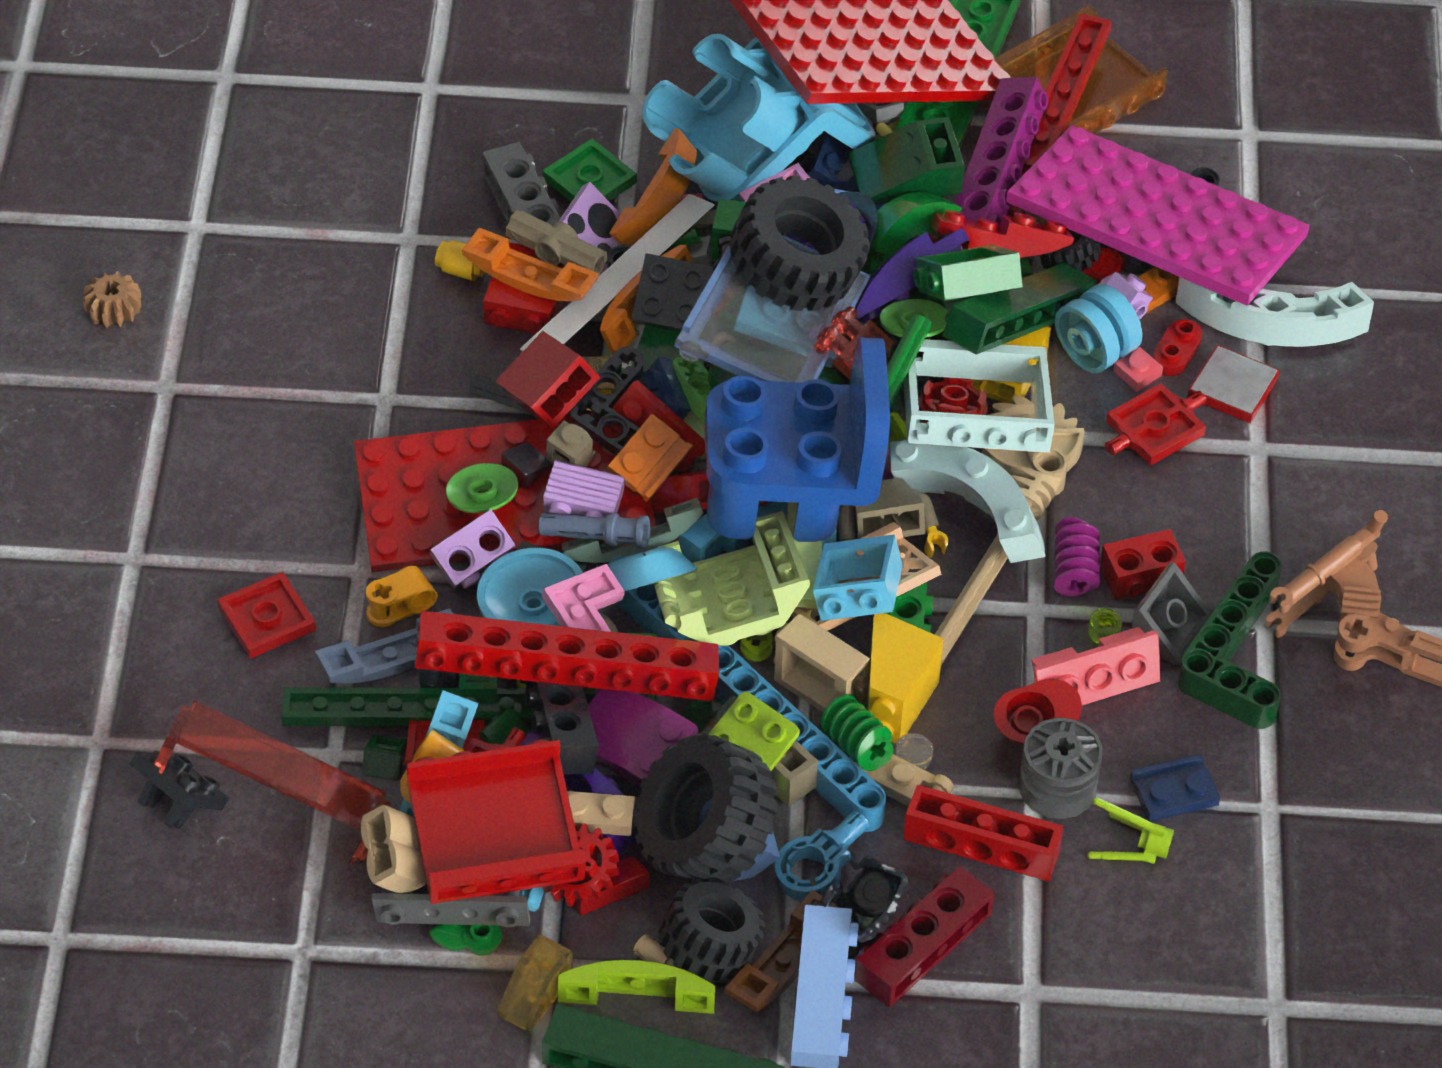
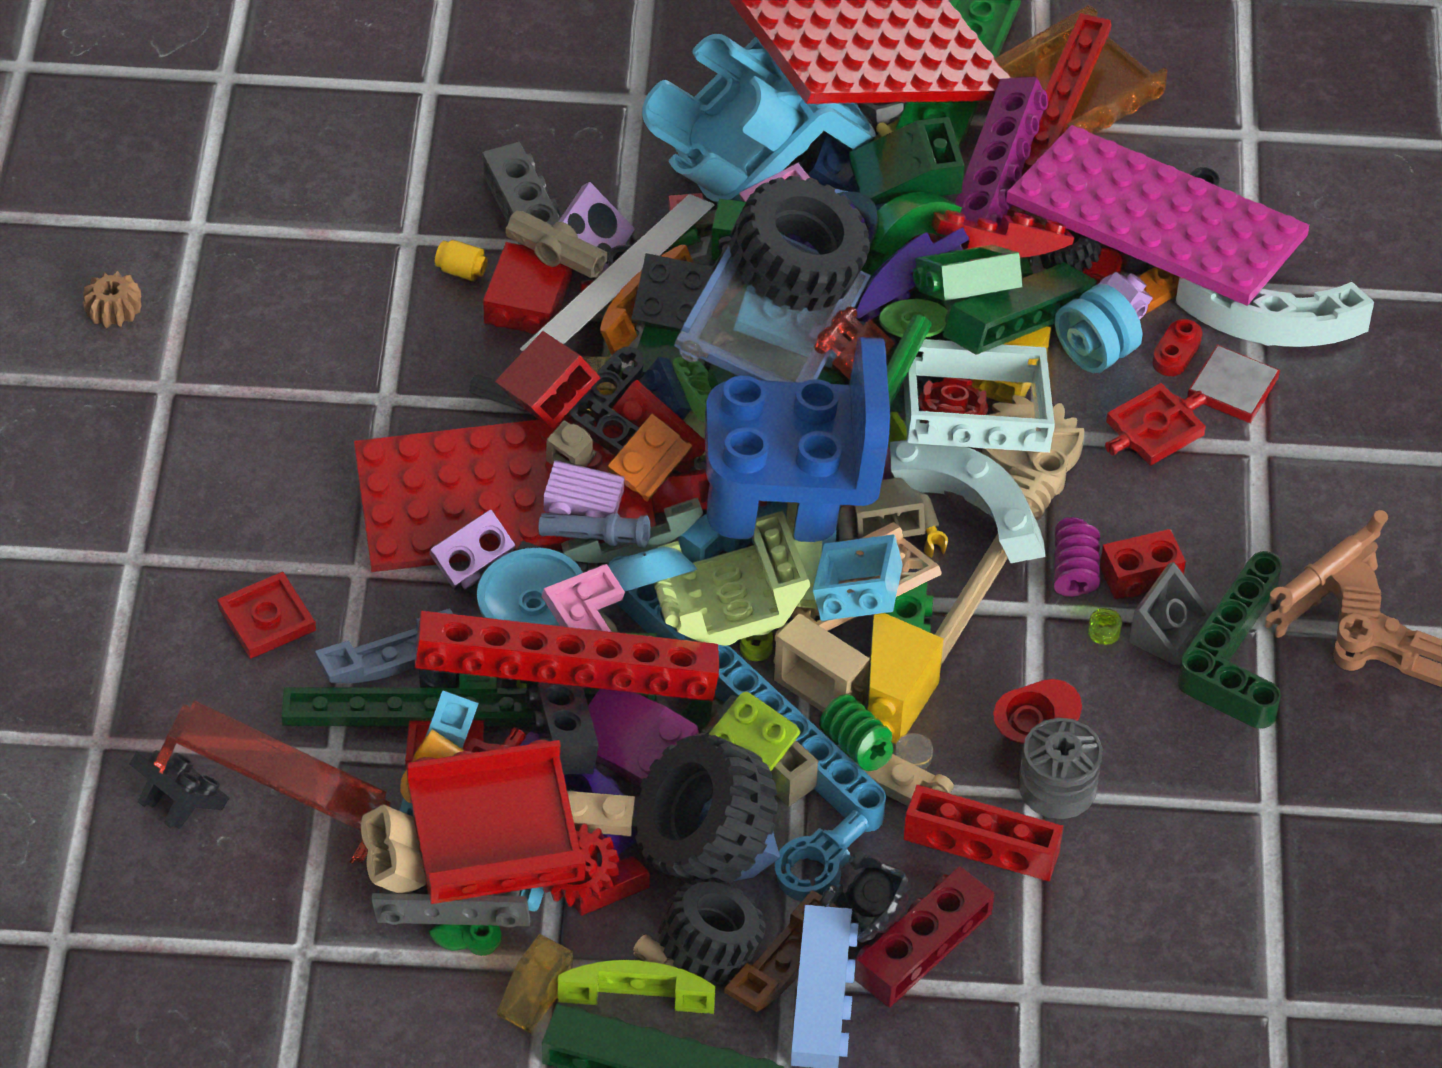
(384, 757): dark green slope -> none
(402, 593): light orange piece -> none
(482, 488): bright green dish -> none
(501, 725): dark green slope -> none
(525, 463): black slope -> none
(526, 273): orange slope -> none
(590, 164): green plate -> none
(660, 196): orange slope -> none
(1117, 666): coral brick -> none
(1138, 369): coral plate -> none
(1154, 837): lime plant -> none
(1174, 788): dark blue plate -> none

